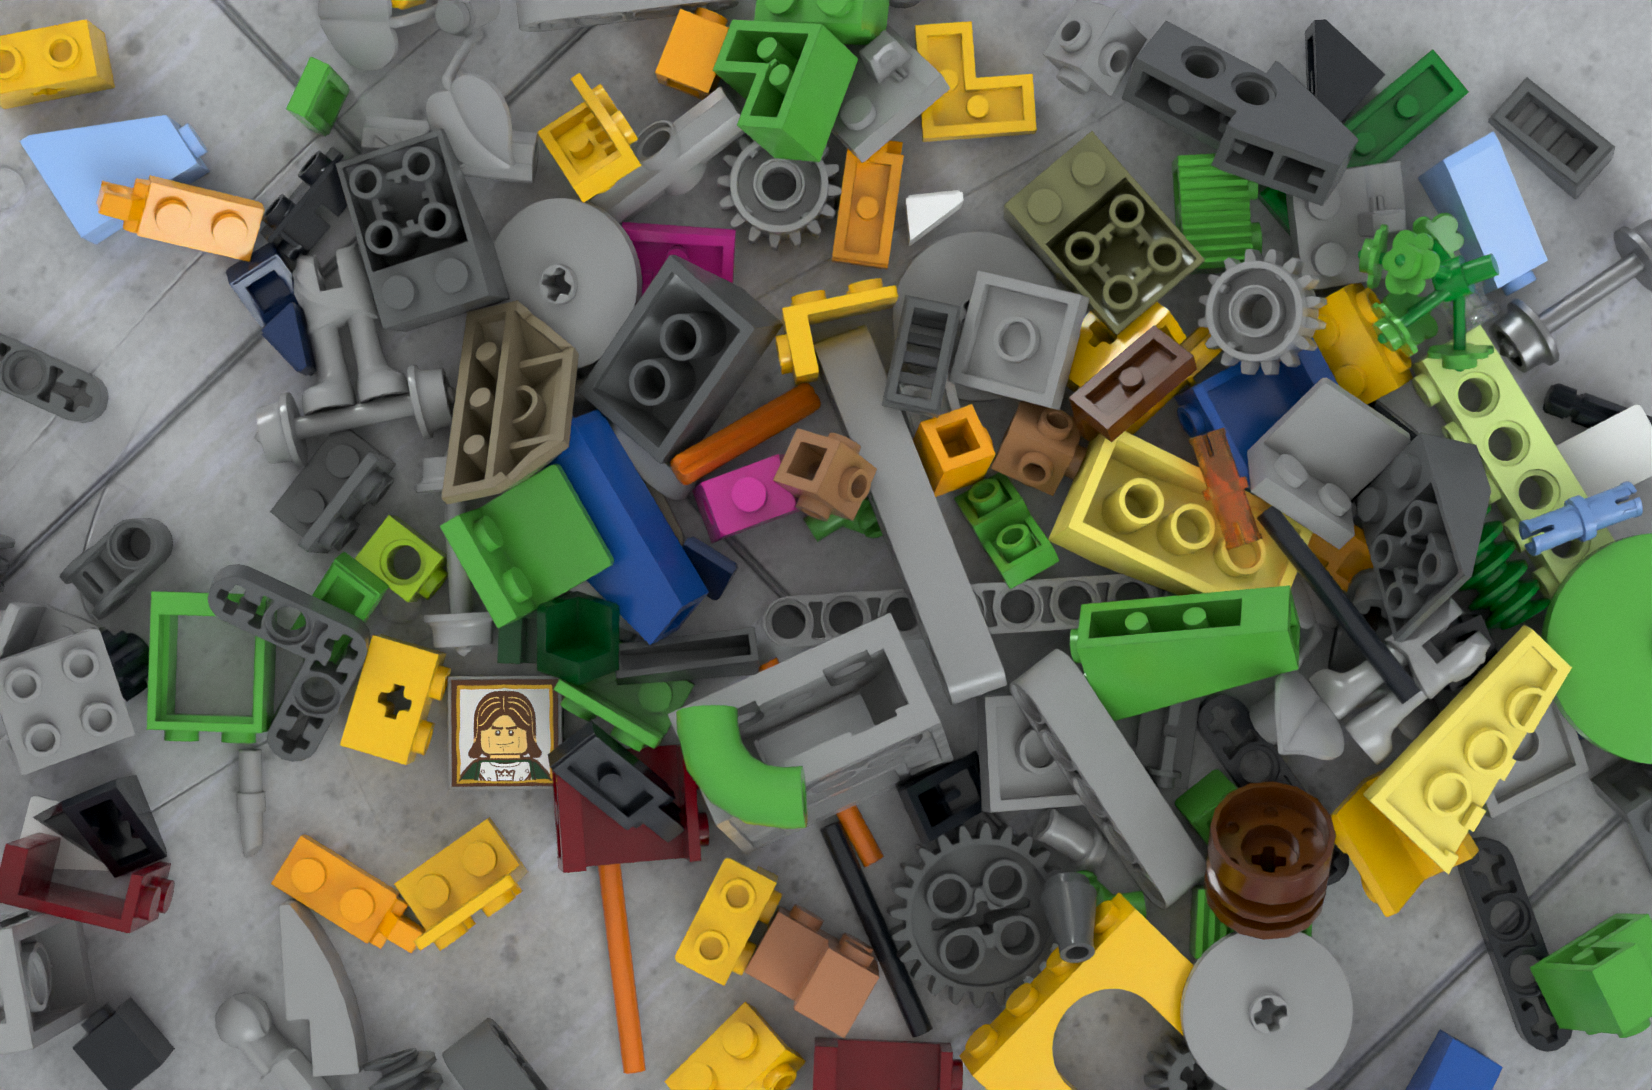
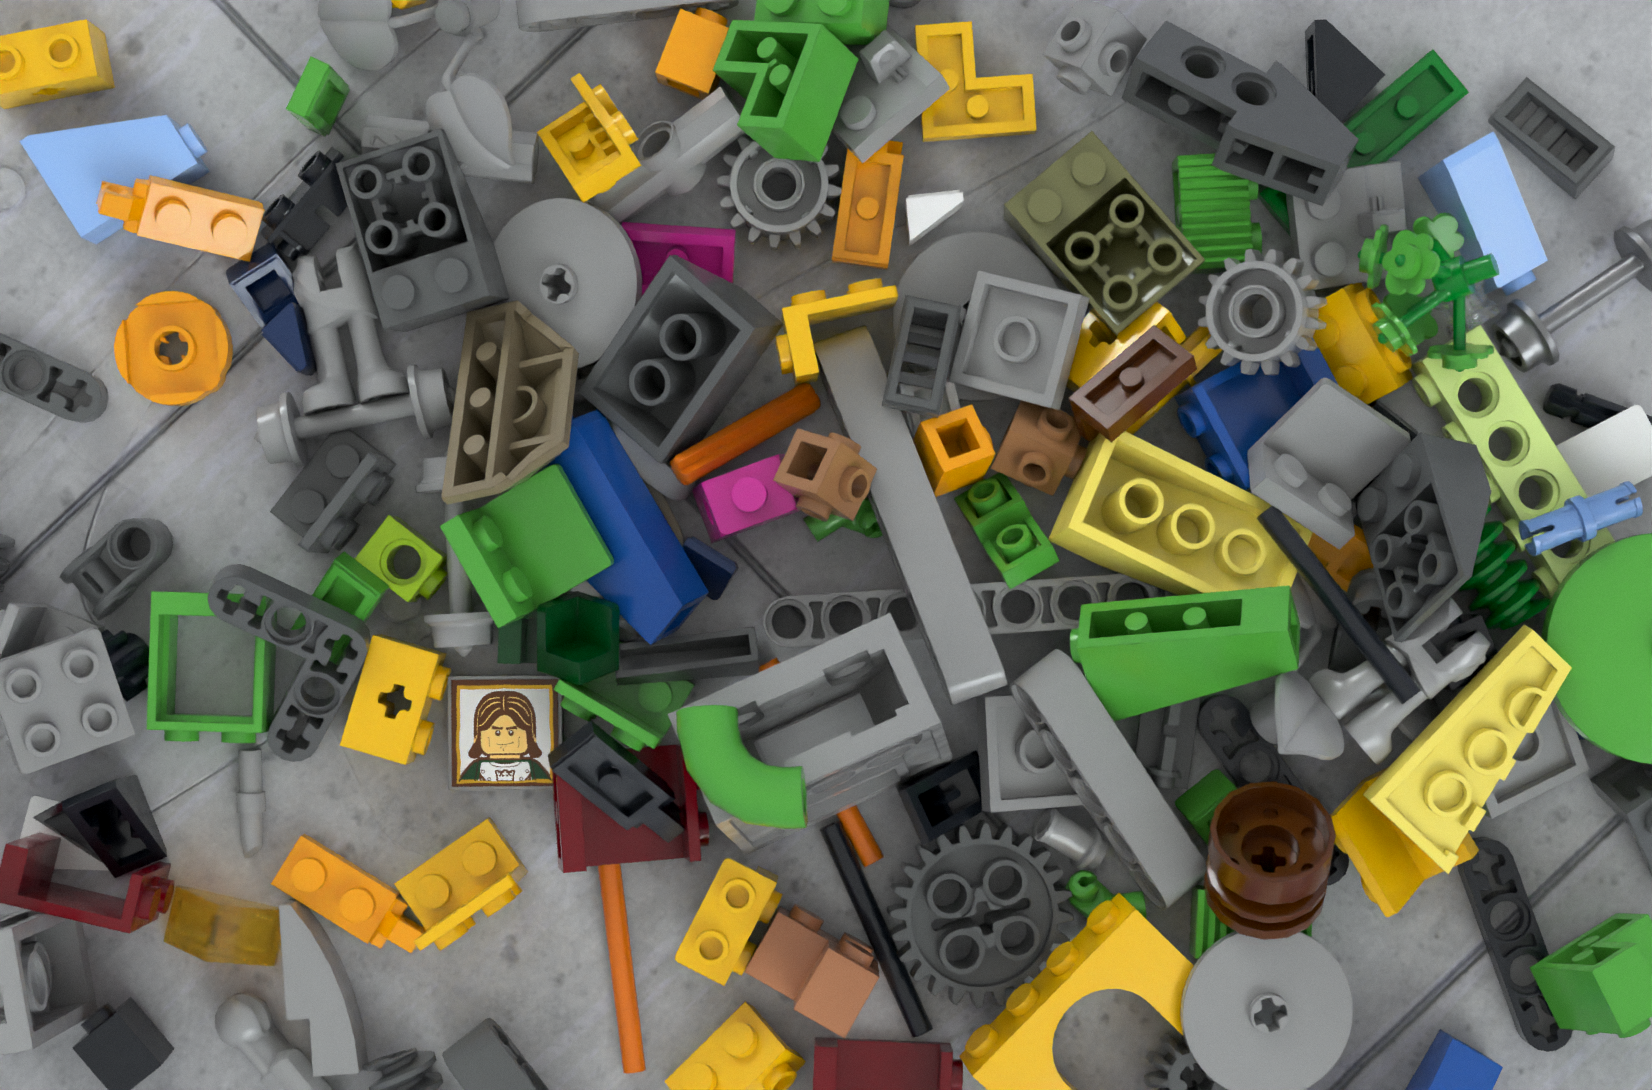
(153, 374): none -> light orange plate
(223, 928): none -> clear yellow slope
(1071, 911): dark grey cone -> none
(1225, 488): clear orange pin -> none

